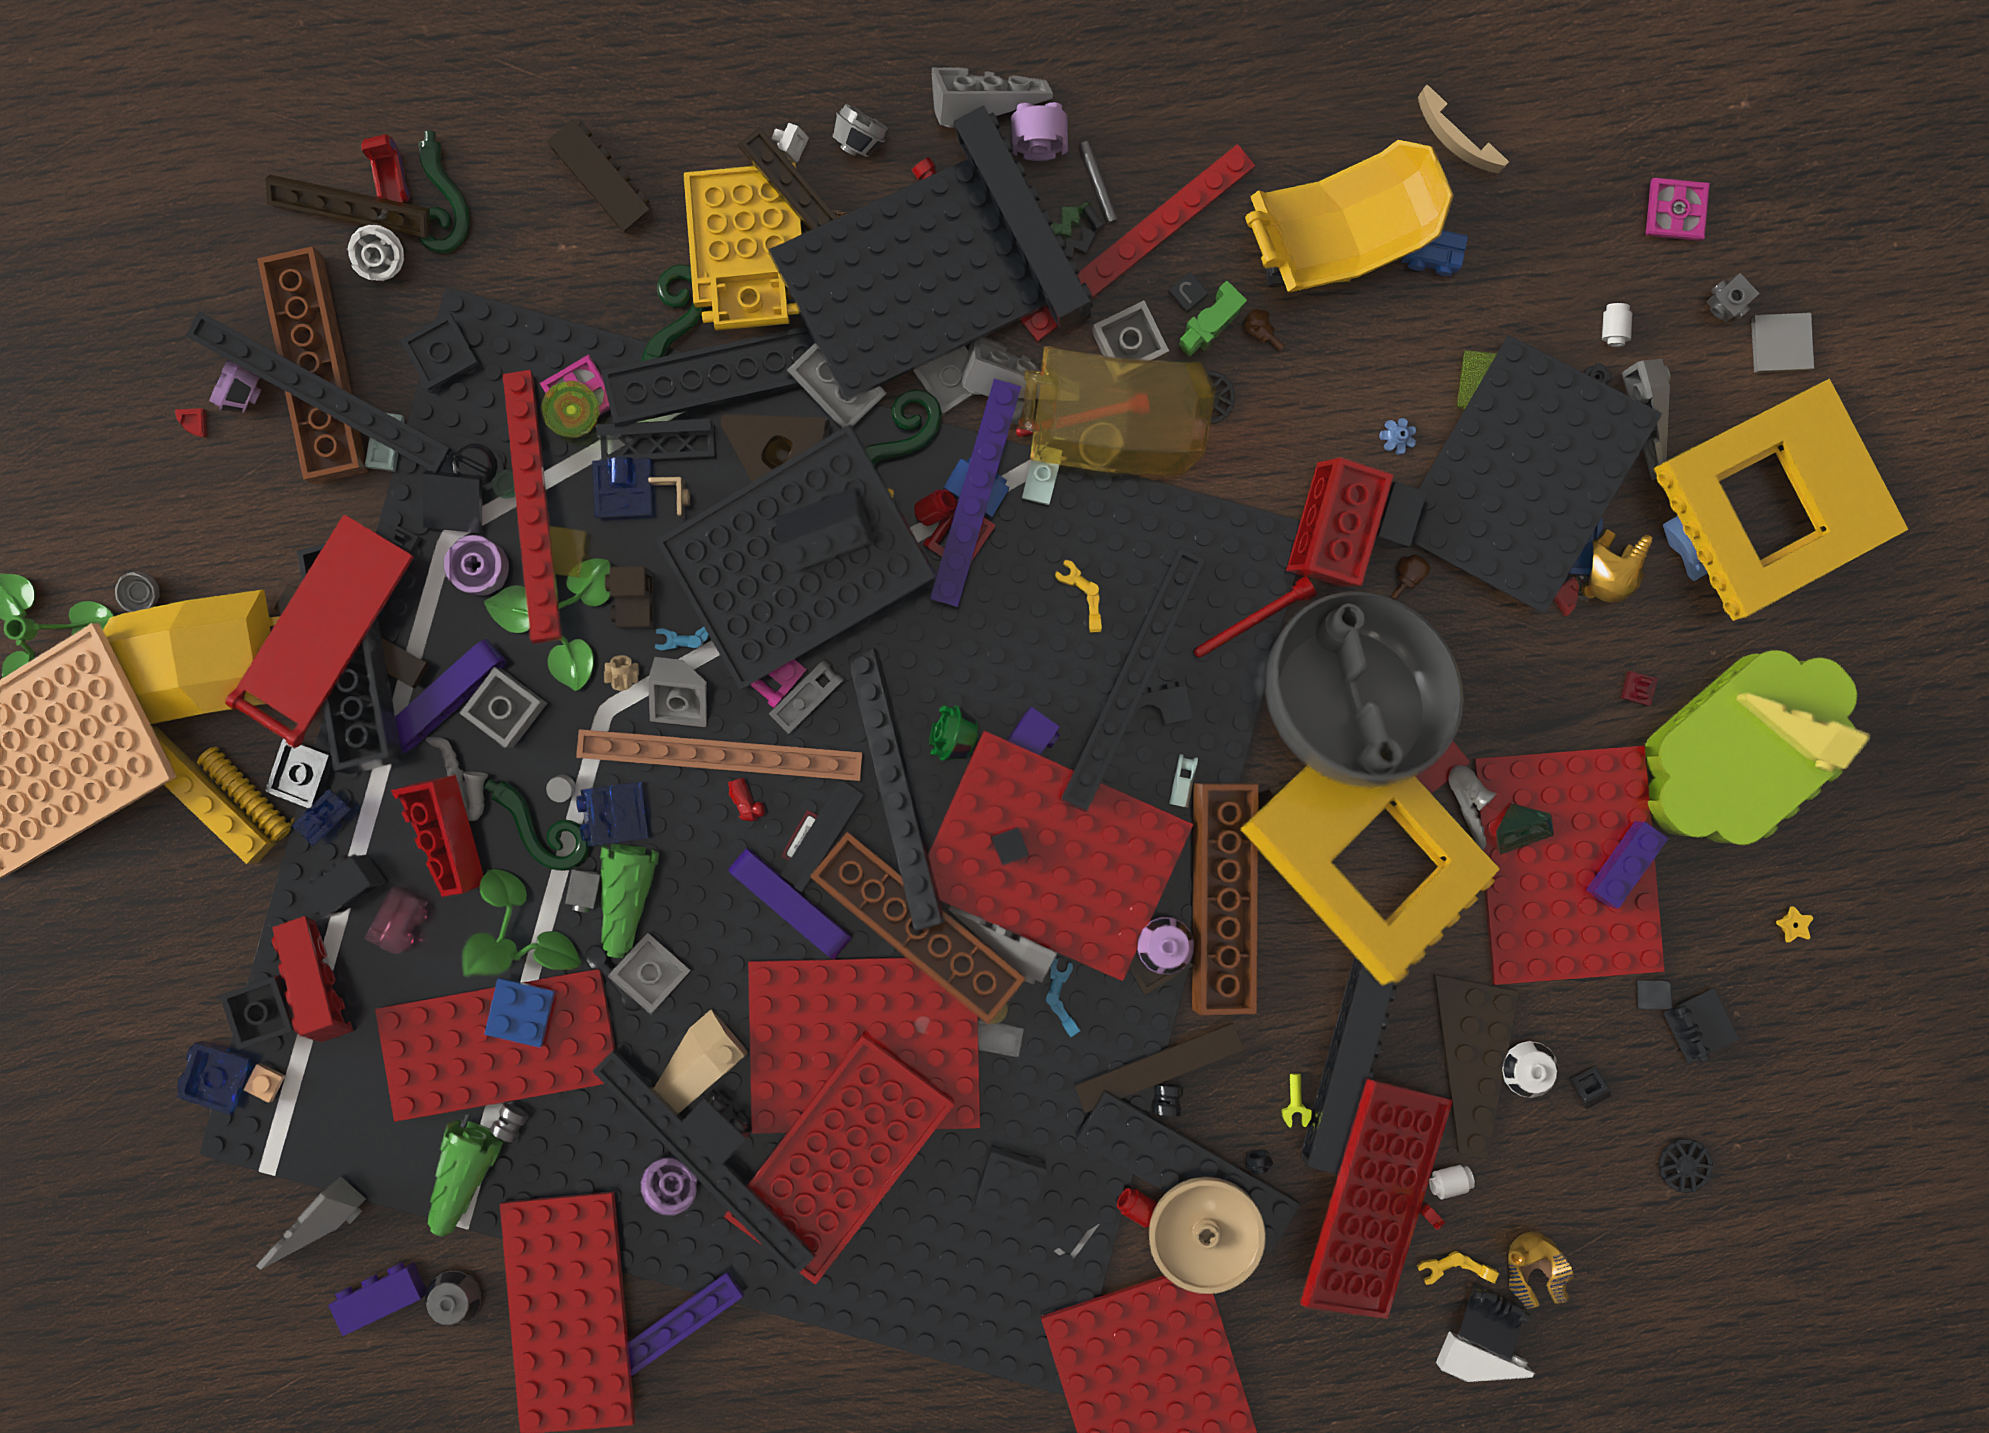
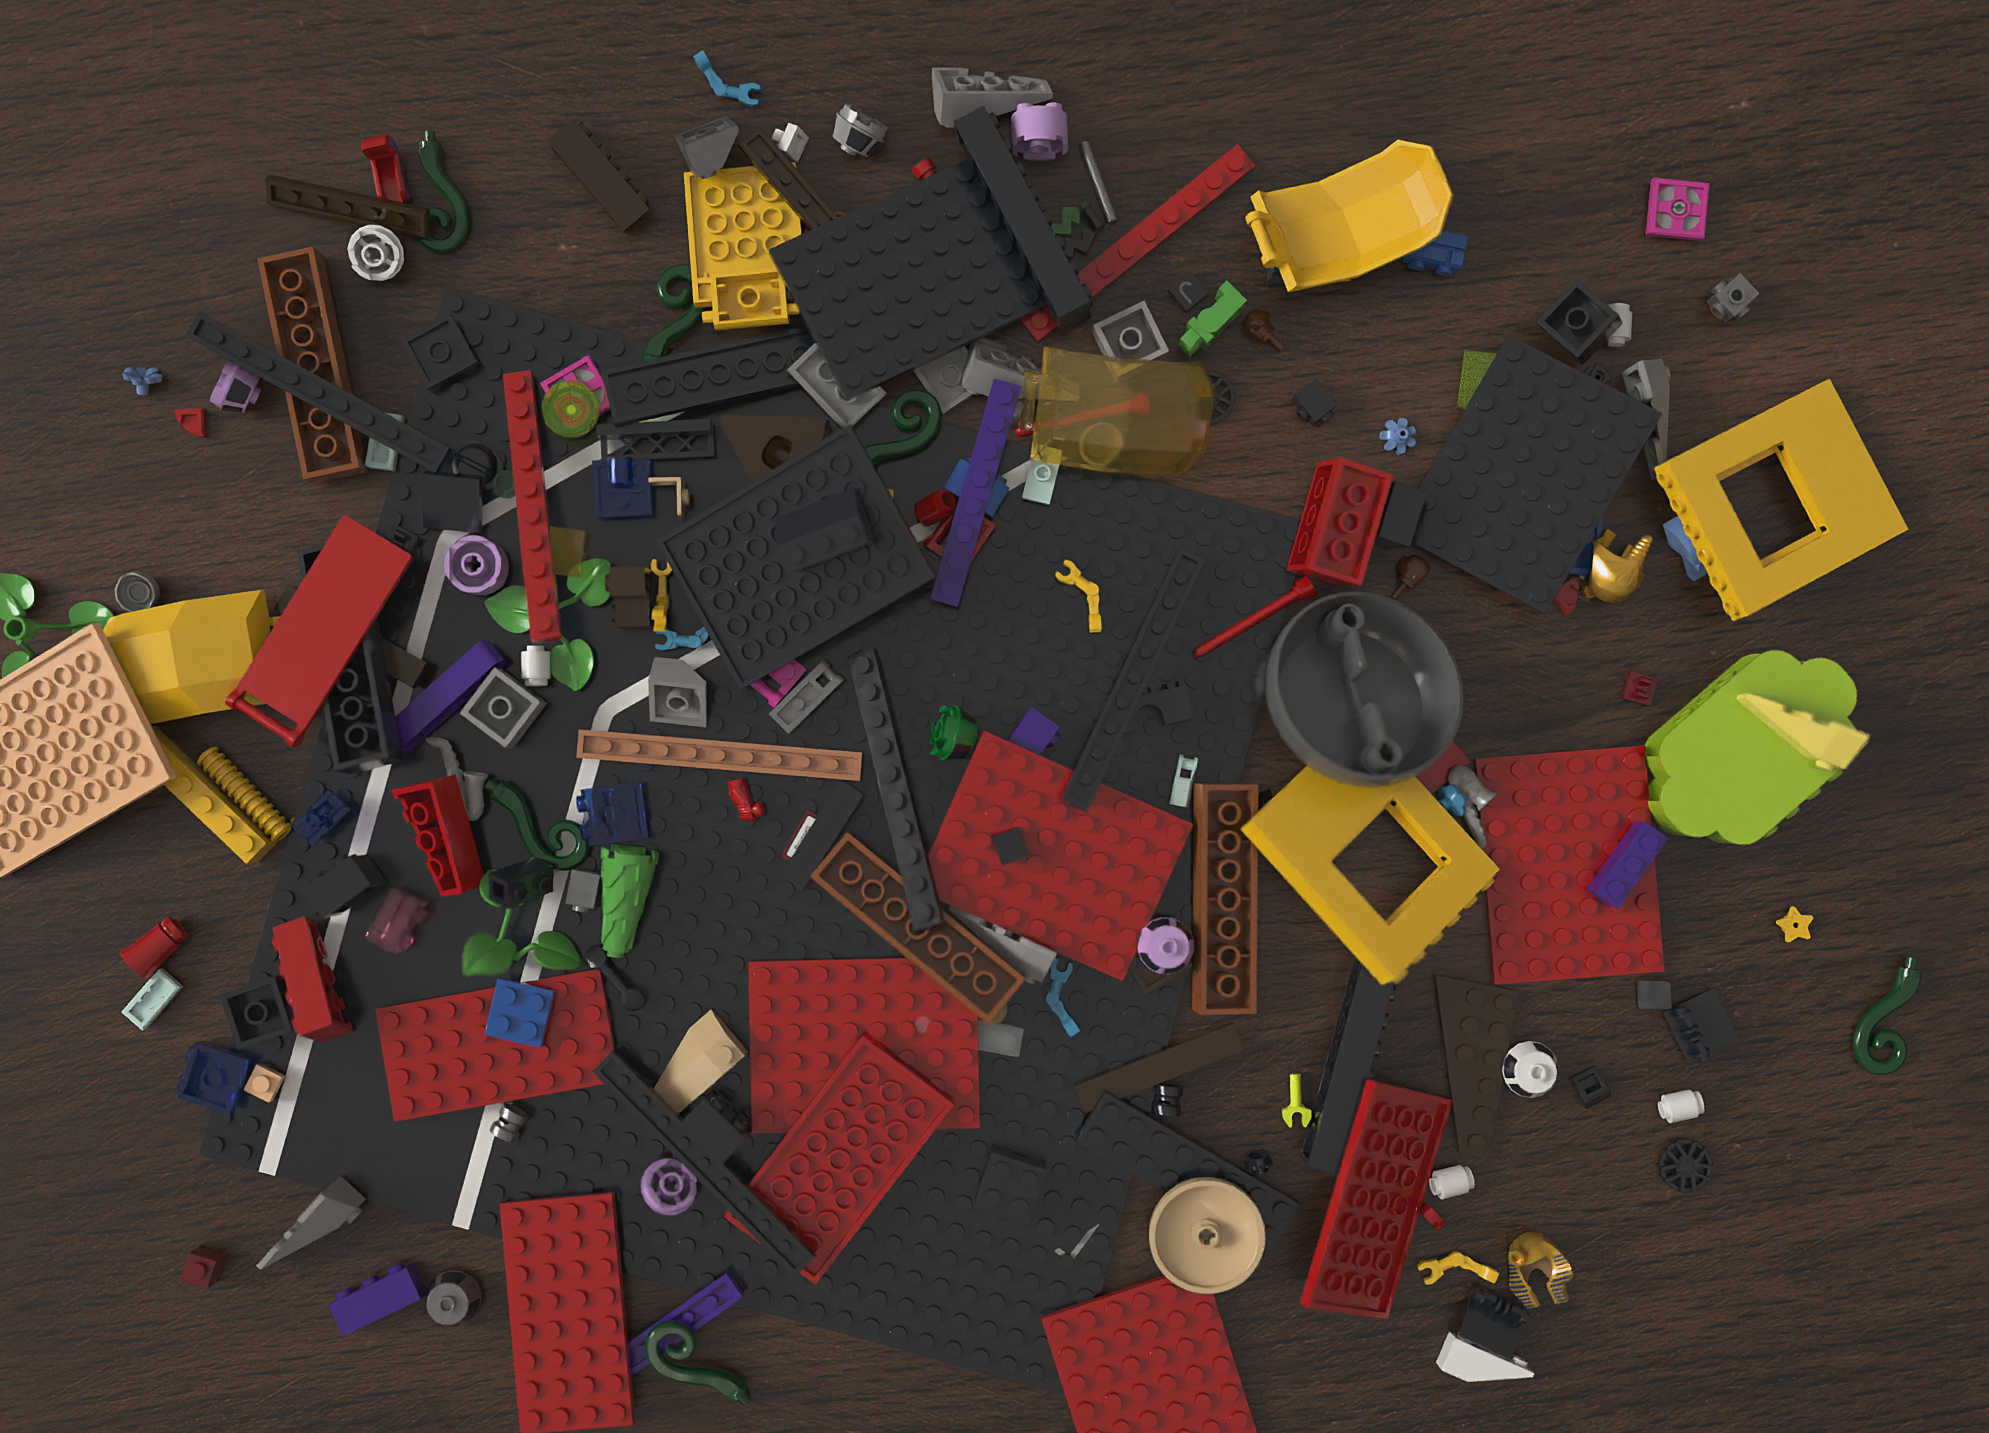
(142, 378): none -> medium blue plant
(152, 999): none -> light aqua plate
(154, 947): none -> red plant
(203, 1267): none -> dark red brick
(299, 774): tile -> none
(461, 1168): bright green cone -> none
(521, 882): none -> black brick
(535, 666): none -> white brick
(560, 788): light grey piece -> none
(621, 673): tan gear -> none
(649, 973): light grey tile -> none
(662, 599): none -> yellow piece
(707, 146): none -> flat silver slope
(722, 1380): none -> dark green plant
(723, 90): none -> dark azure piece
(790, 903): dark purple beam -> none
(1136, 1206): red brick -> none
(1314, 403): none -> black brick
(1432, 108): tan slope -> none
(1452, 800): none -> dark azure plant
(1522, 827): clear green slope -> none
(1579, 322): none -> black brick
(1681, 1106): none -> white brick
(1782, 342): light grey tile -> none
(1904, 988): none -> dark green plant

